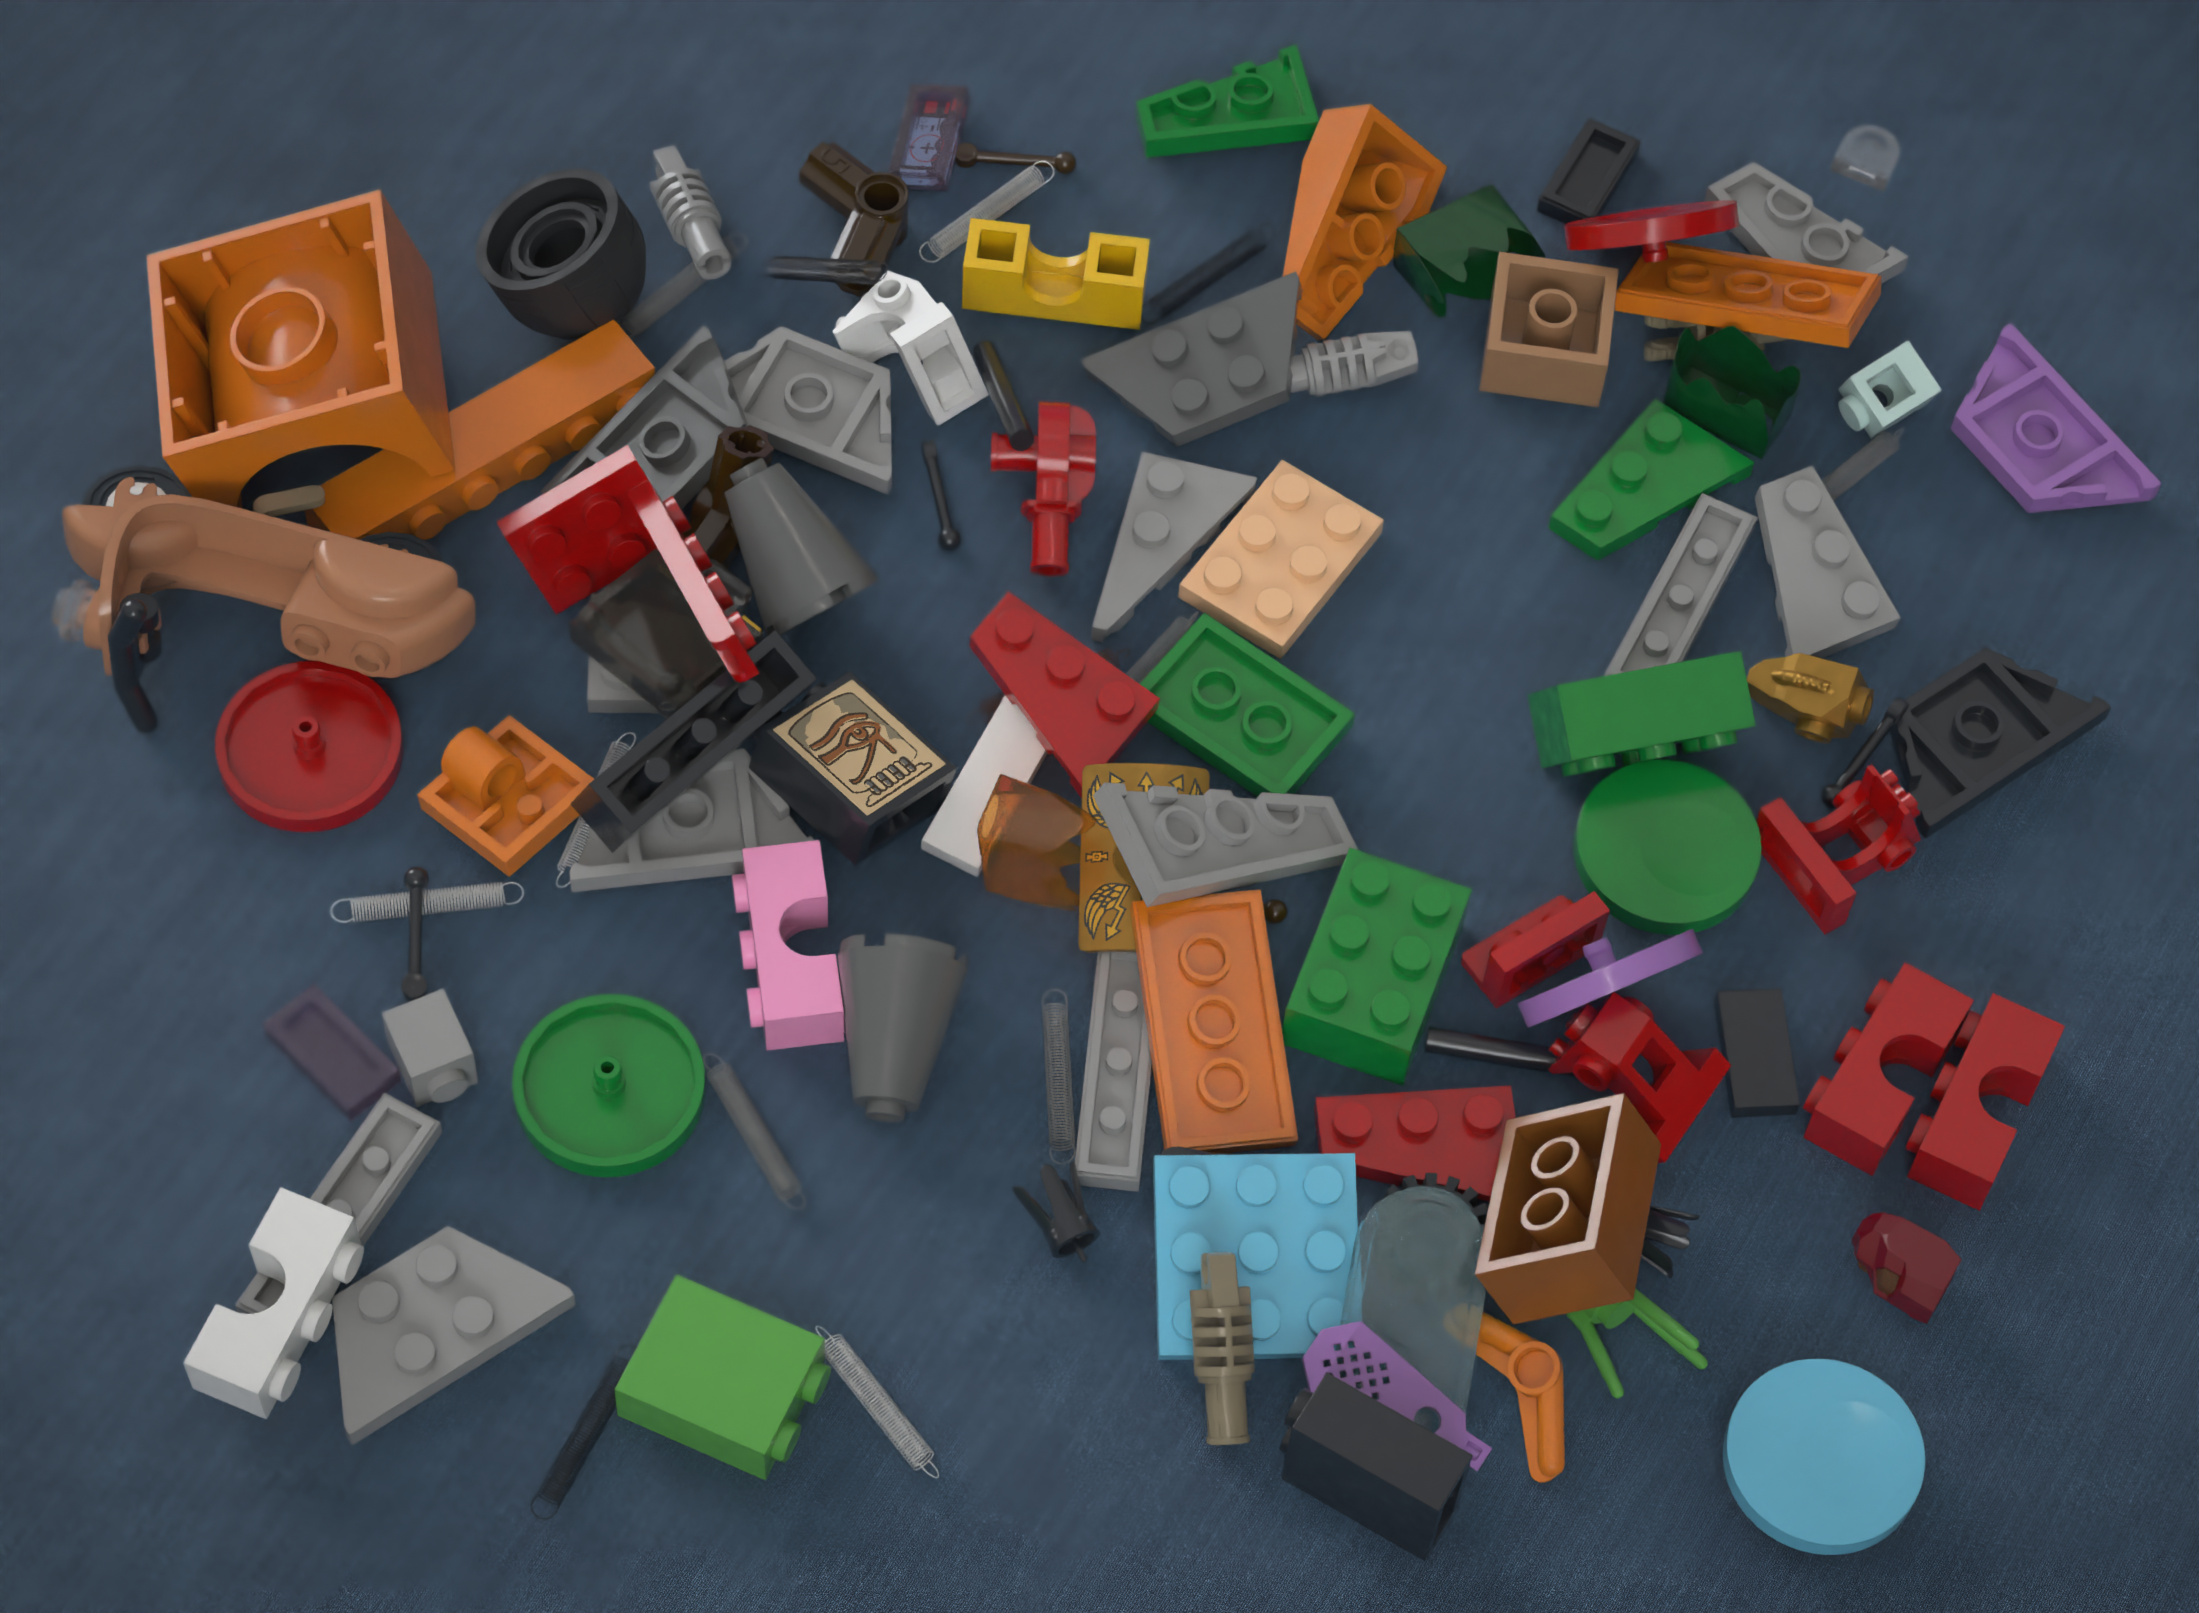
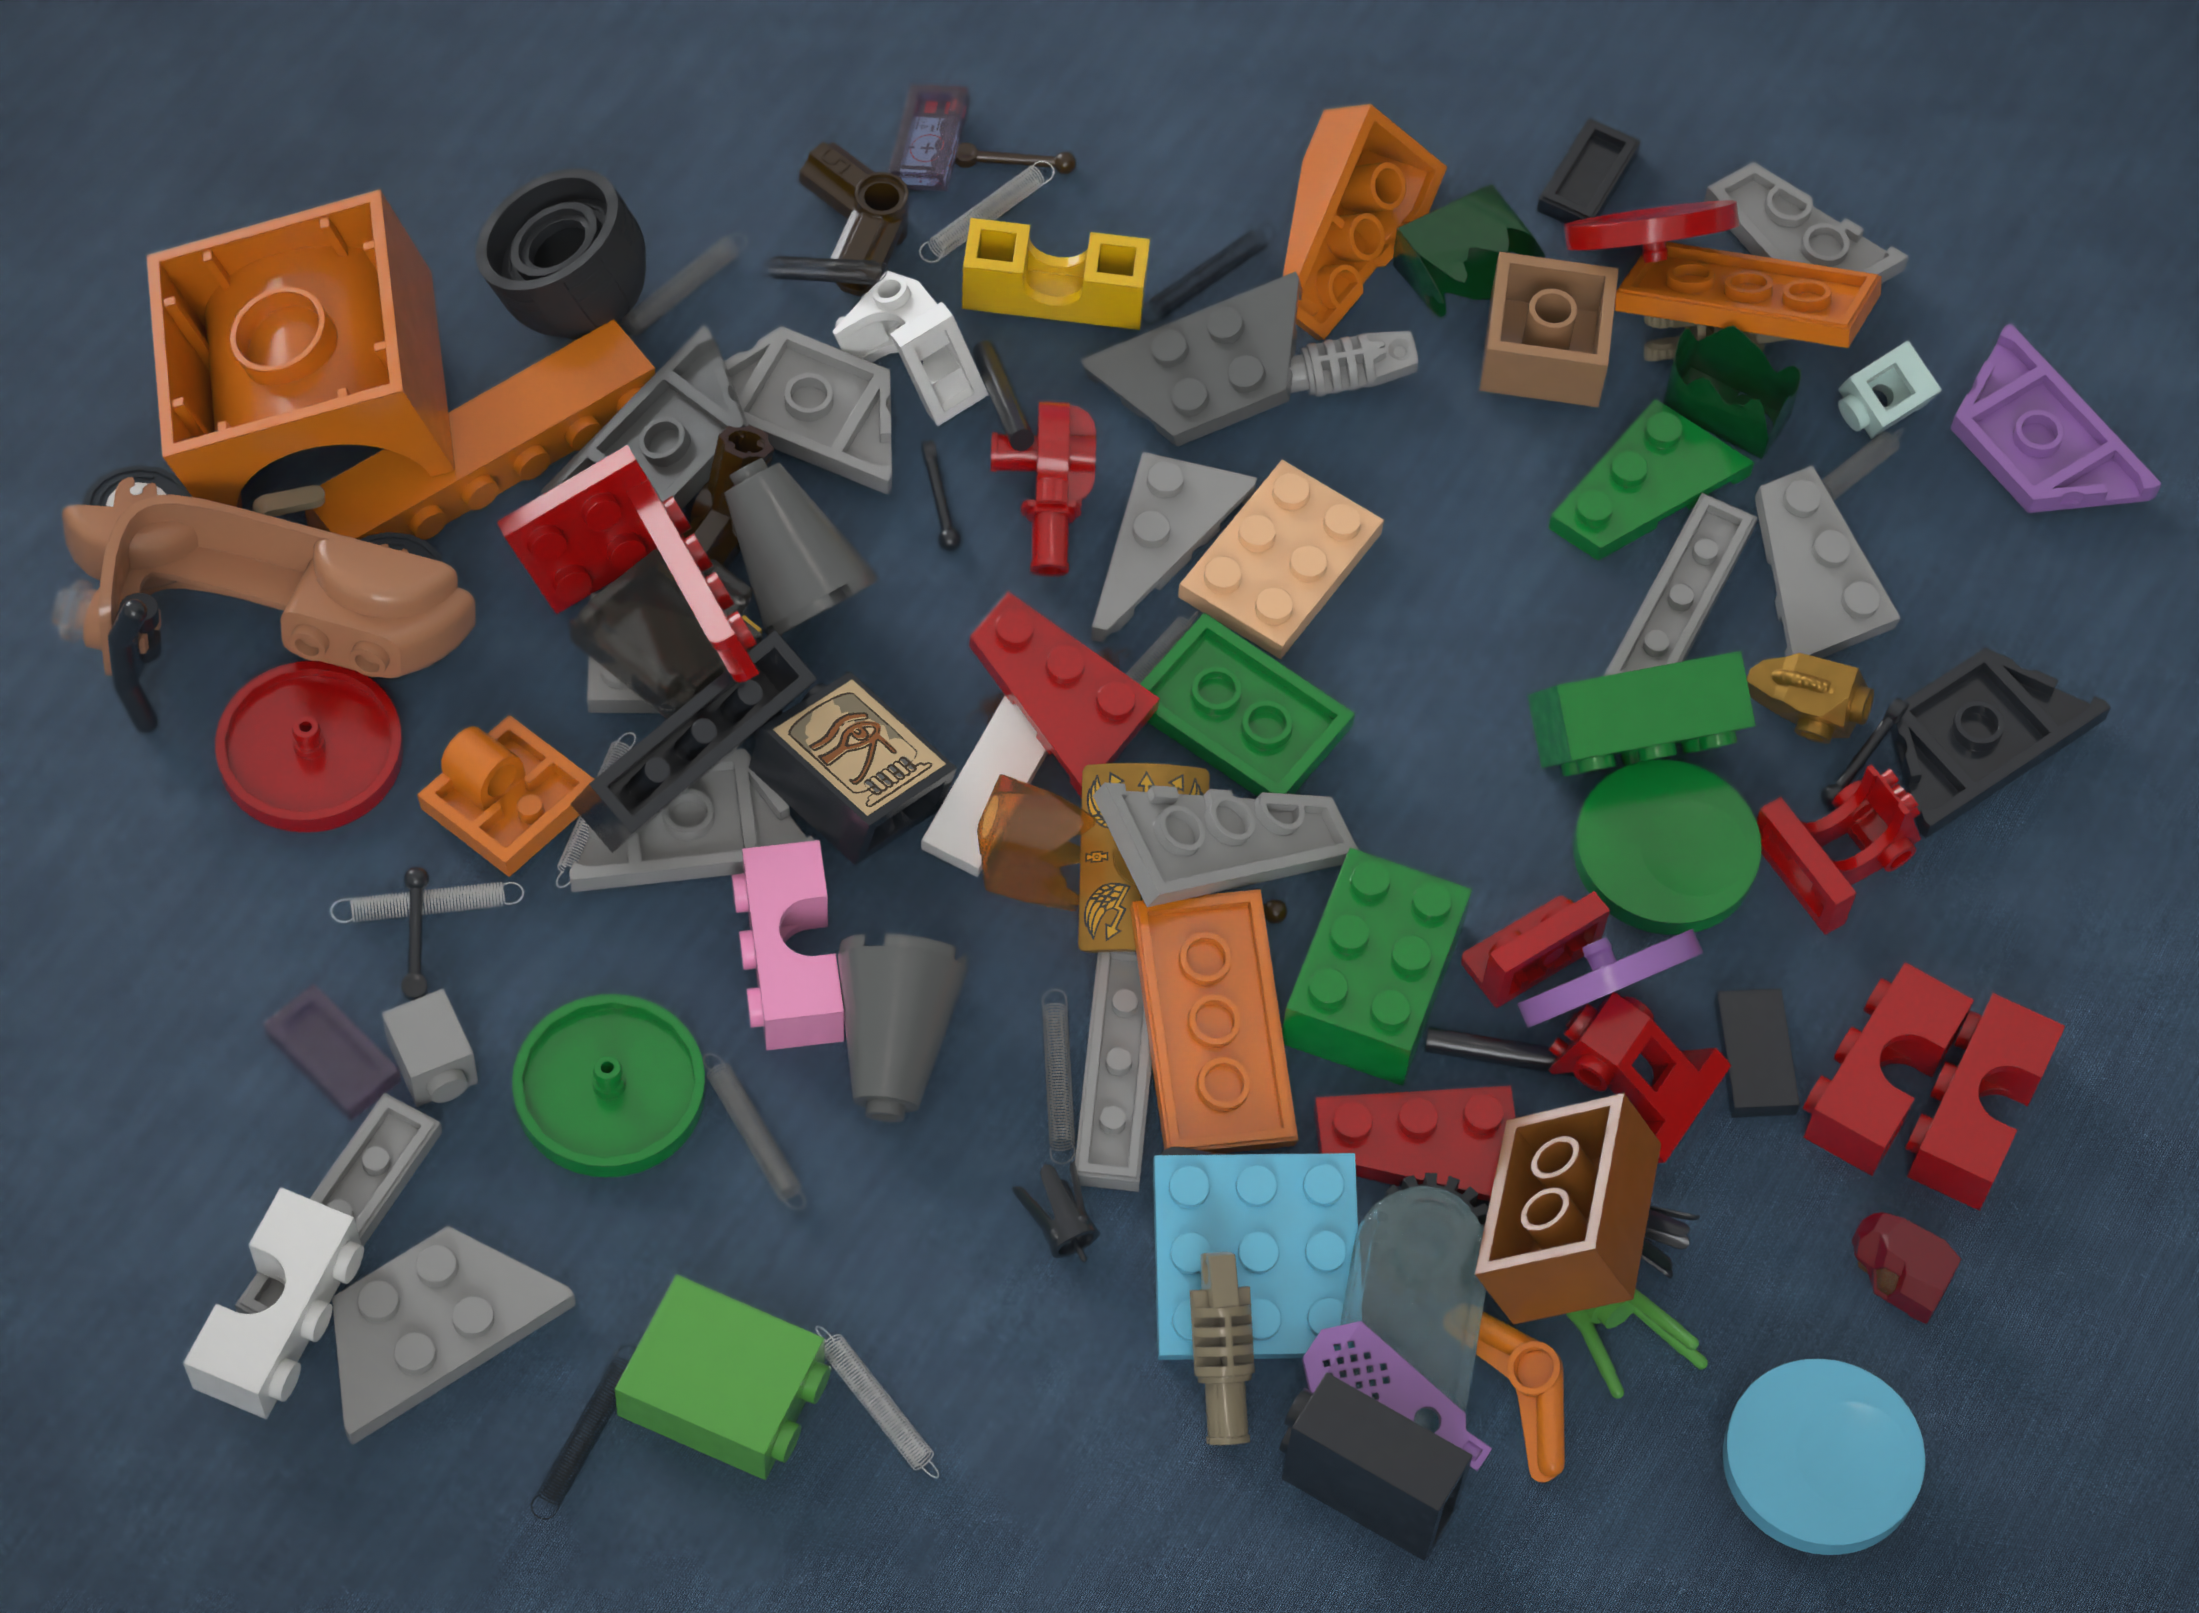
(690, 212): light grey hinge -> none
(1239, 111): green wing -> none
(1867, 156): clear tile -> none

